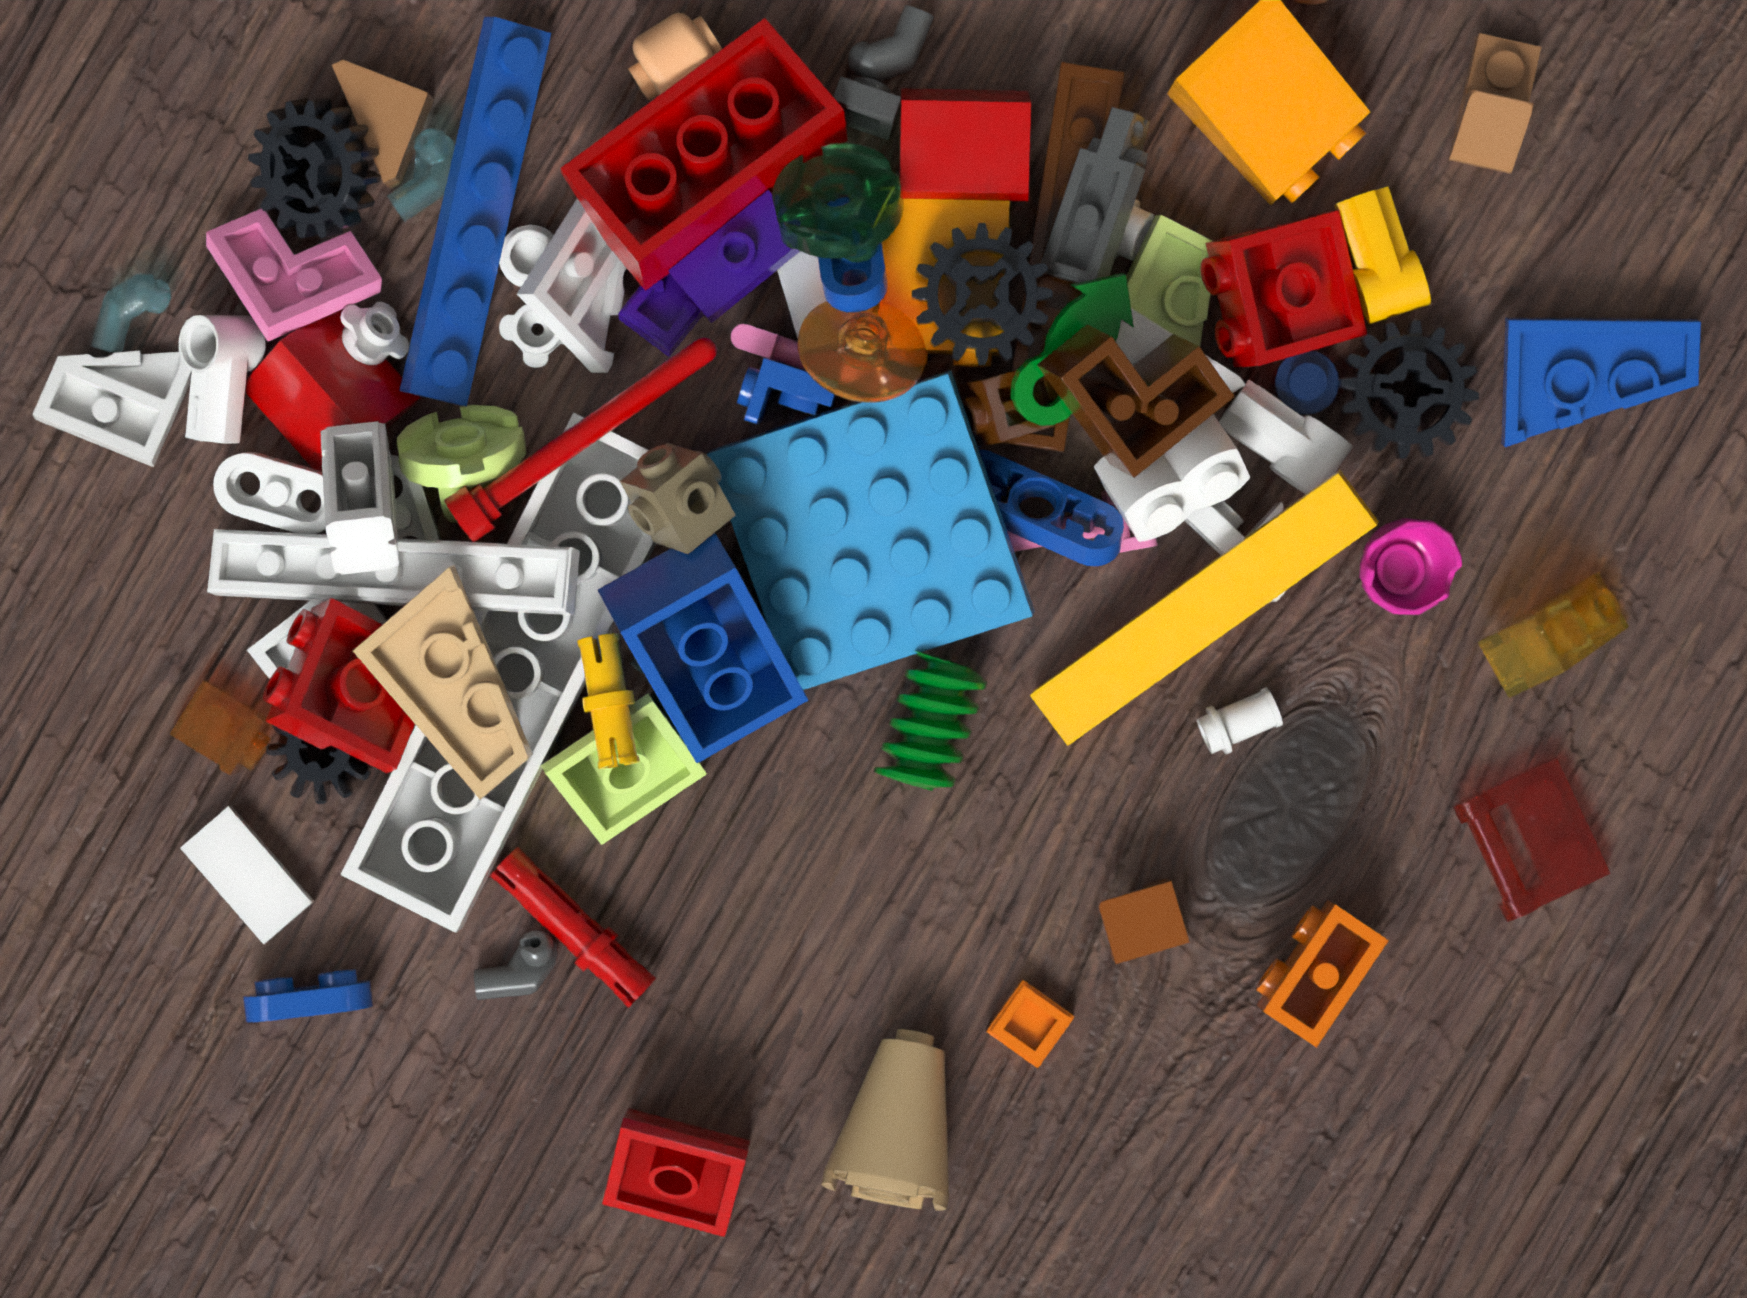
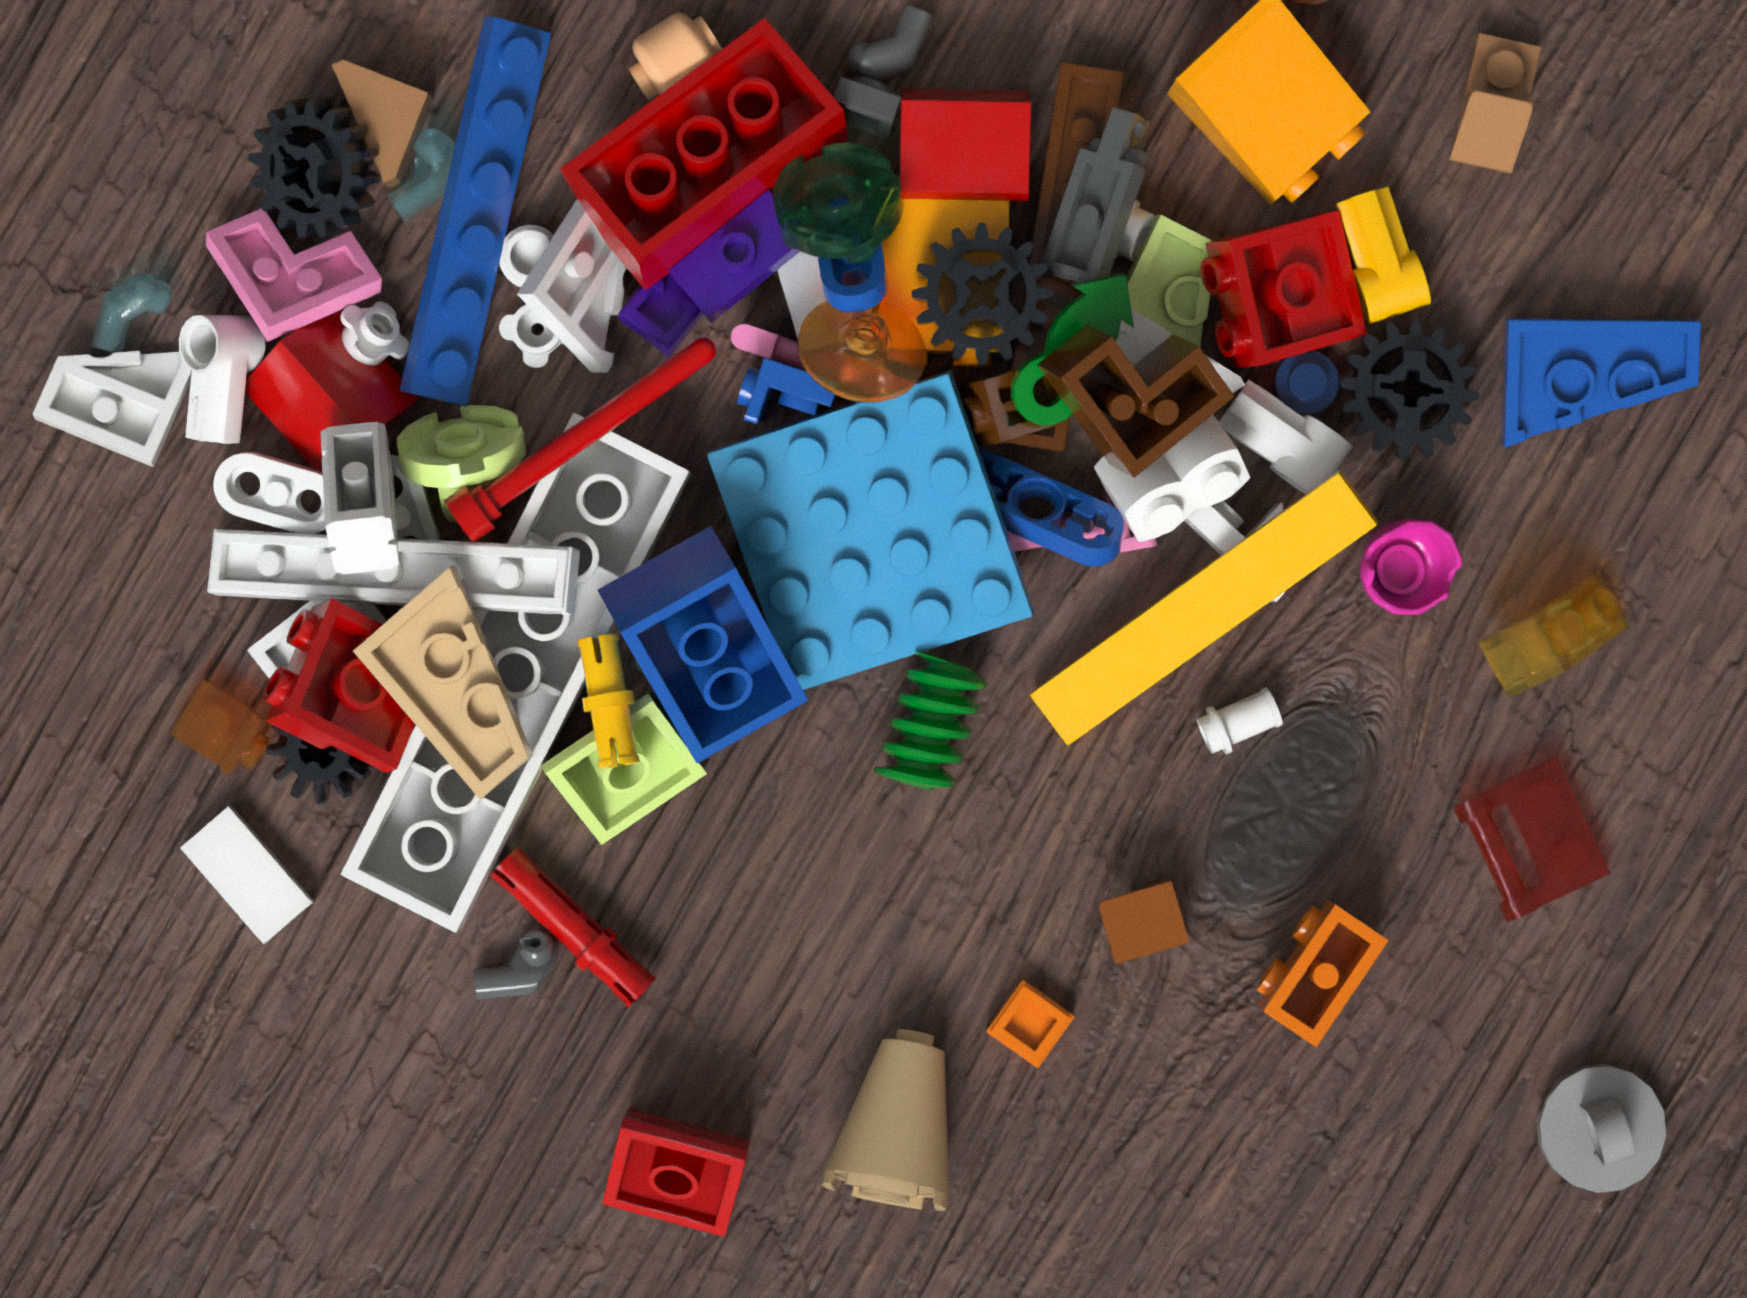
(280, 1000): blue plate -> none
(677, 497): dark tan brick -> none
(1601, 1128): none -> light grey tile

